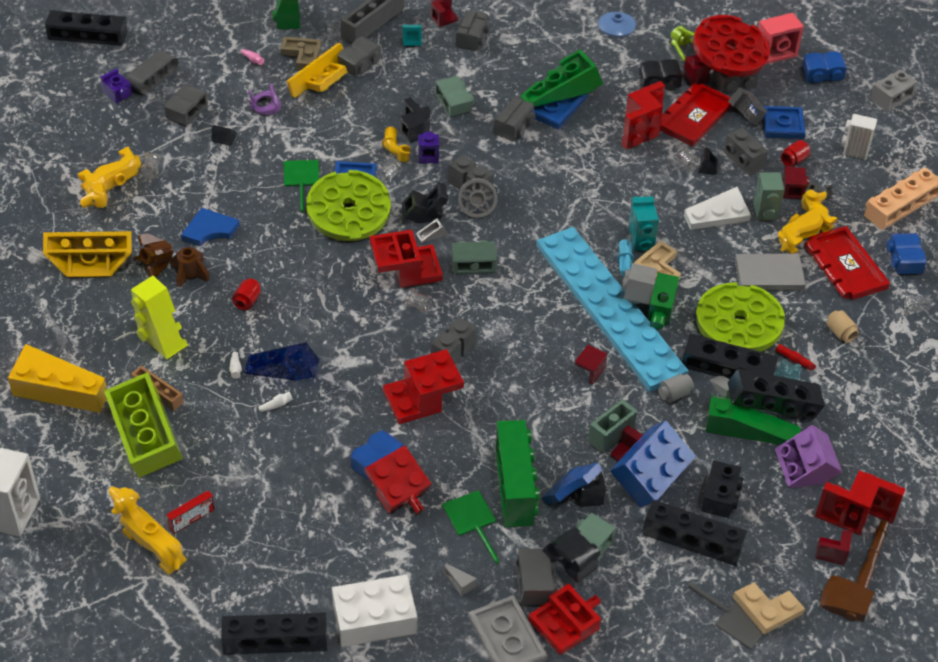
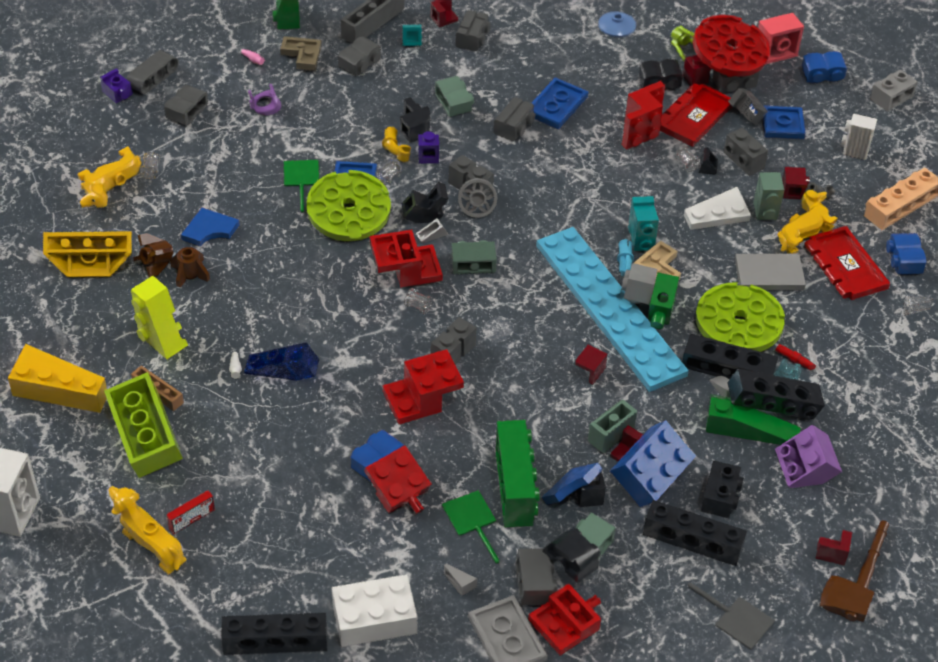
(86, 28): black brick -> none
(223, 135): black slope -> none
(246, 294): red brick -> none
(278, 401): white piece -> none
(319, 73): yellow bracket -> none
(573, 78): green wedge -> none
(676, 387): light grey brick -> none
(768, 613): tan plate -> none
(795, 153): red brick -> none
(842, 326): tan brick -> none
(866, 497): red bracket -> none

